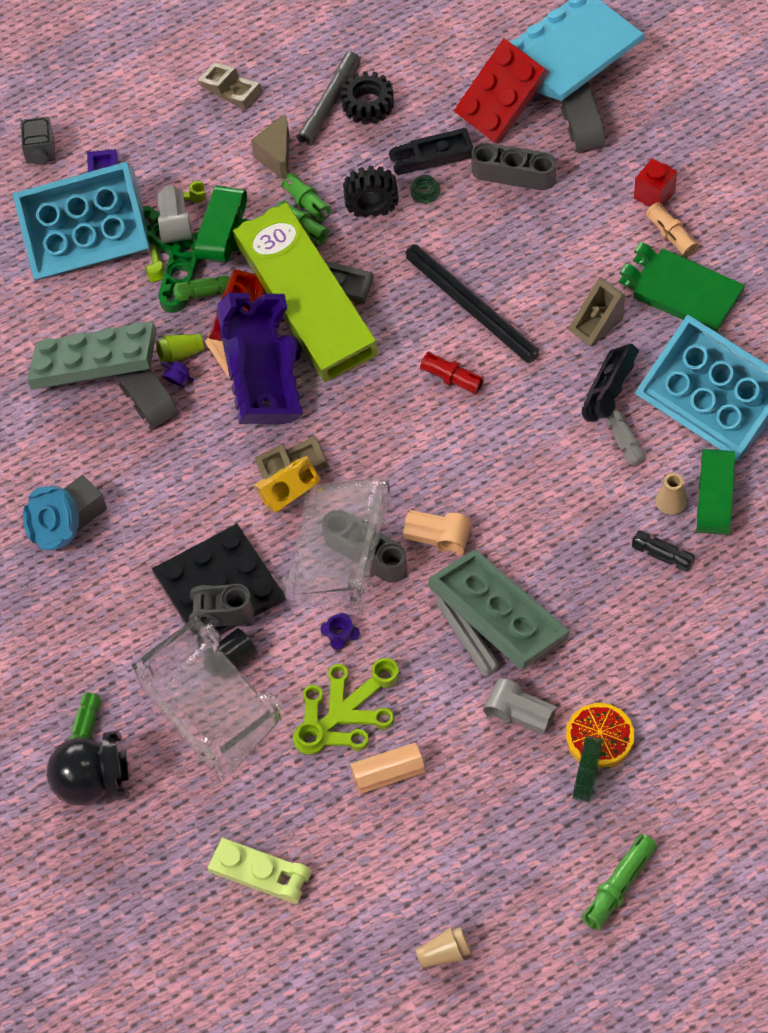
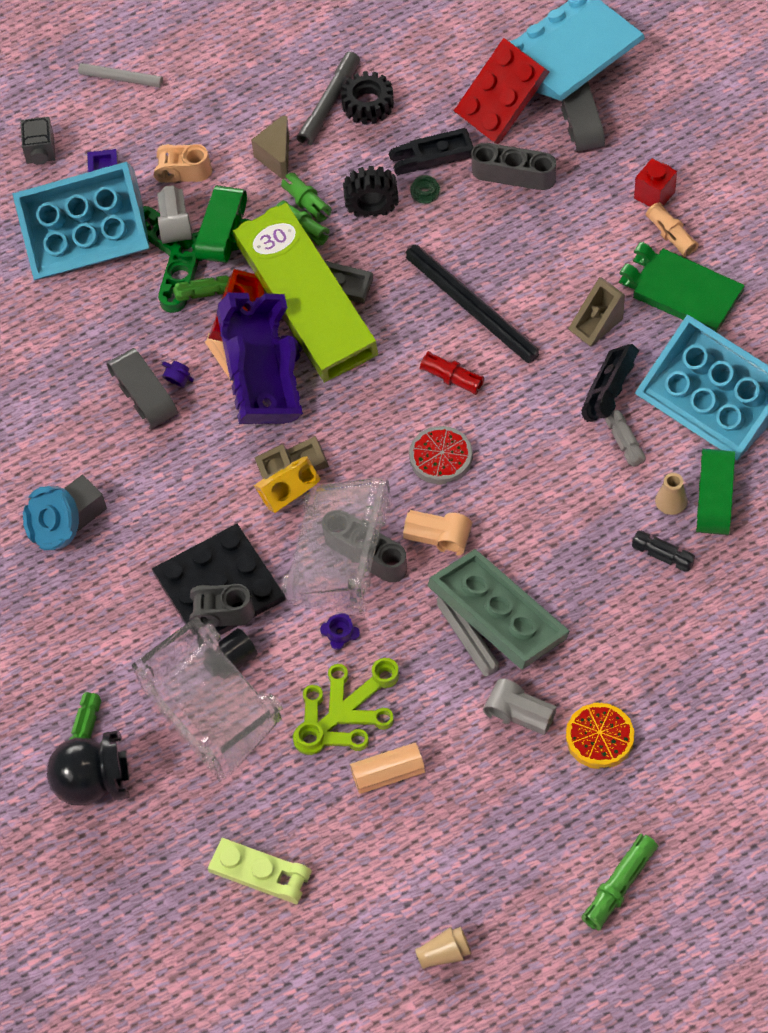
(92, 355): sand green plate -> none
(120, 75): none -> light grey bar
(155, 270): lime hand -> none
(178, 347): lime cone -> none
(183, 162): none -> light nougat piece
(194, 192): lime hand -> none
(228, 85): dark tan slope -> none
(440, 455): none -> tile
(588, 769): clear green beam -> none

